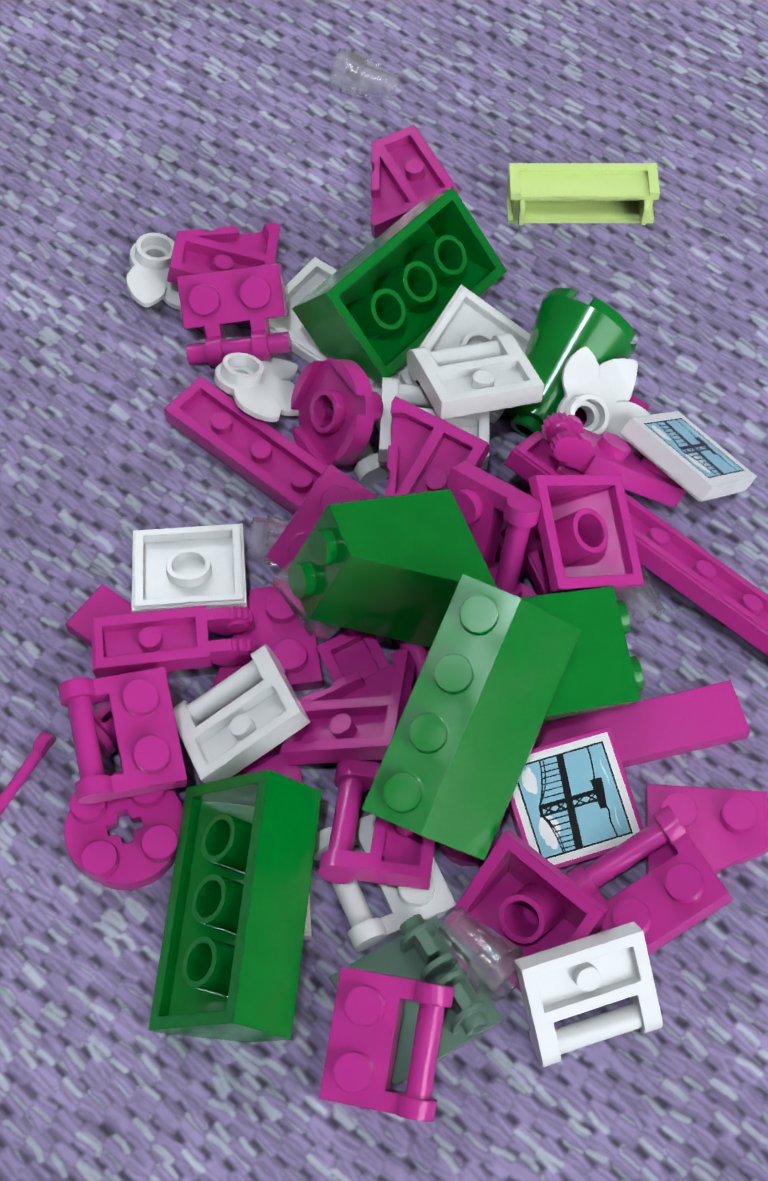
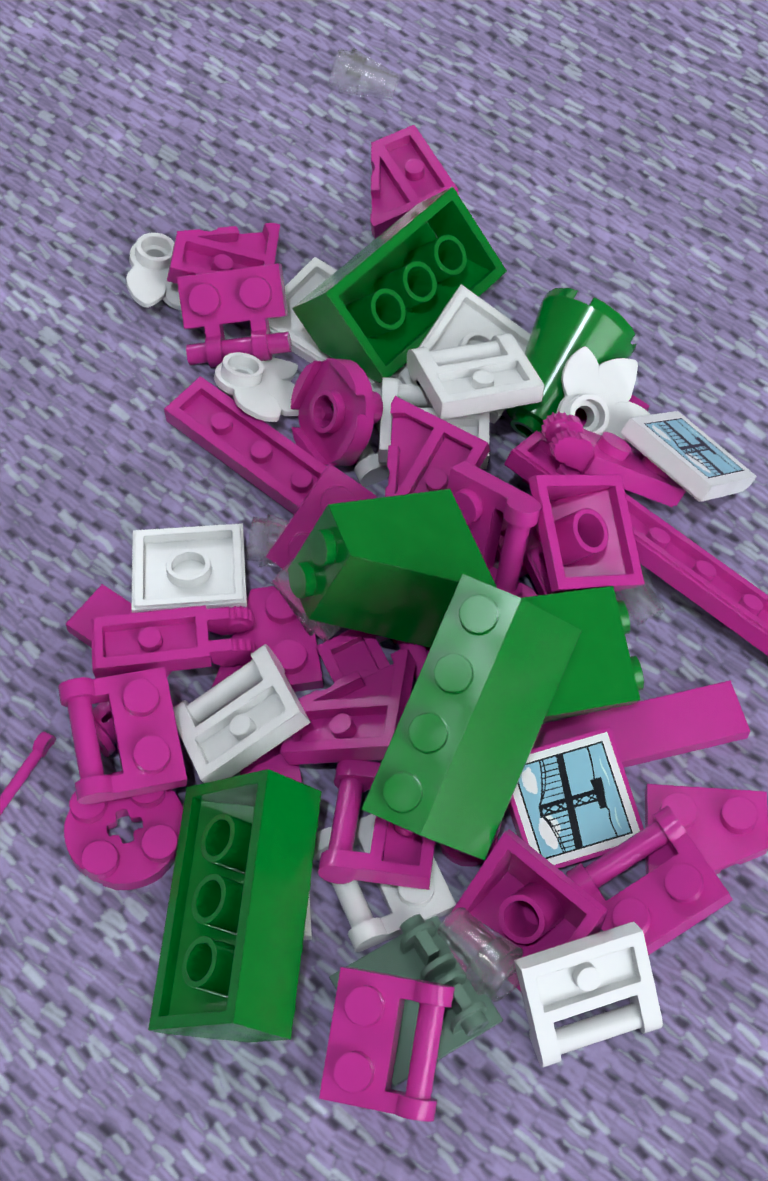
(581, 192): yellowish green container -> none

